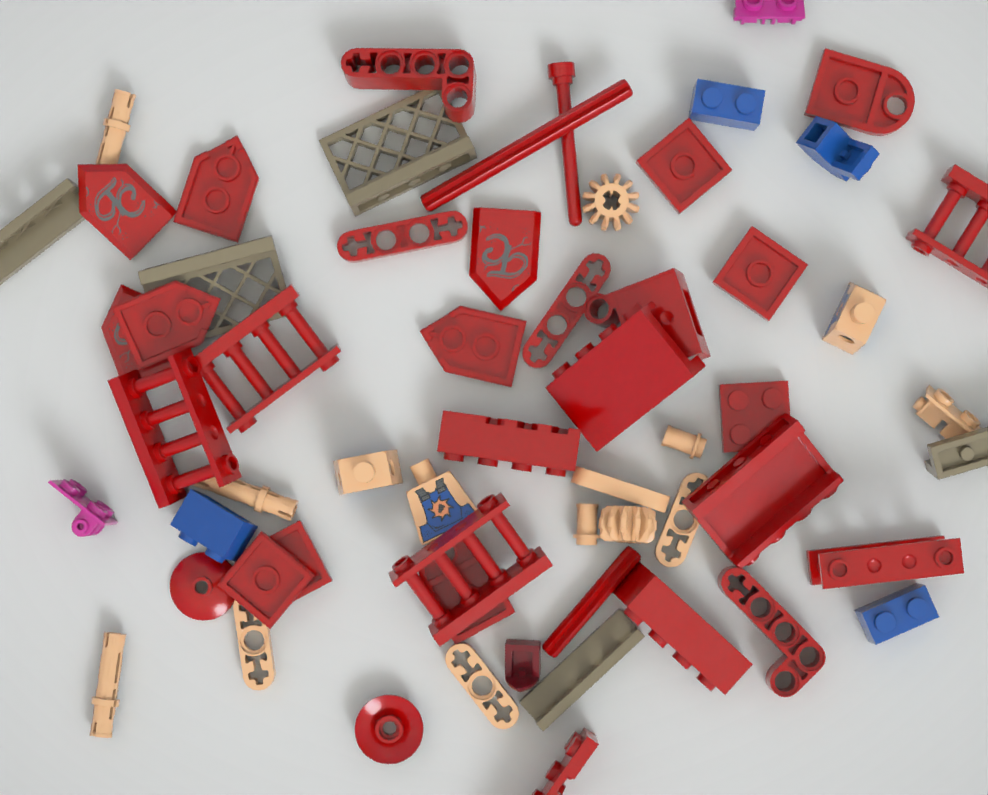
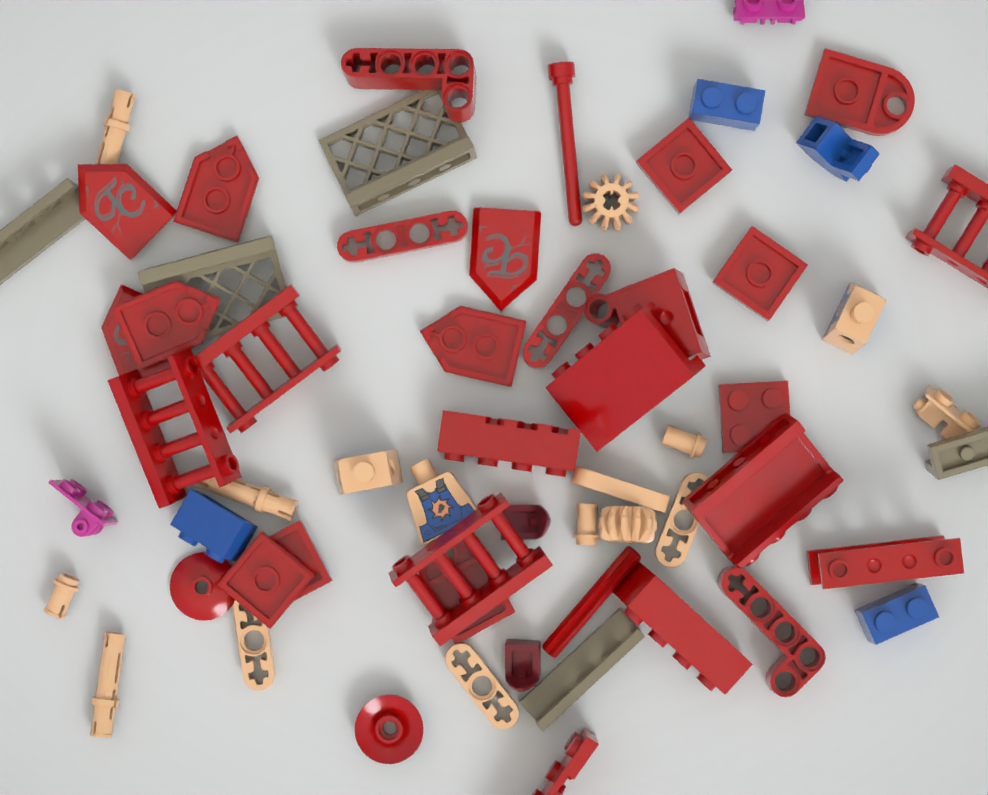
(61, 595): none -> light nougat pin
(526, 145): red axle -> none
(529, 521): none -> dark red plate

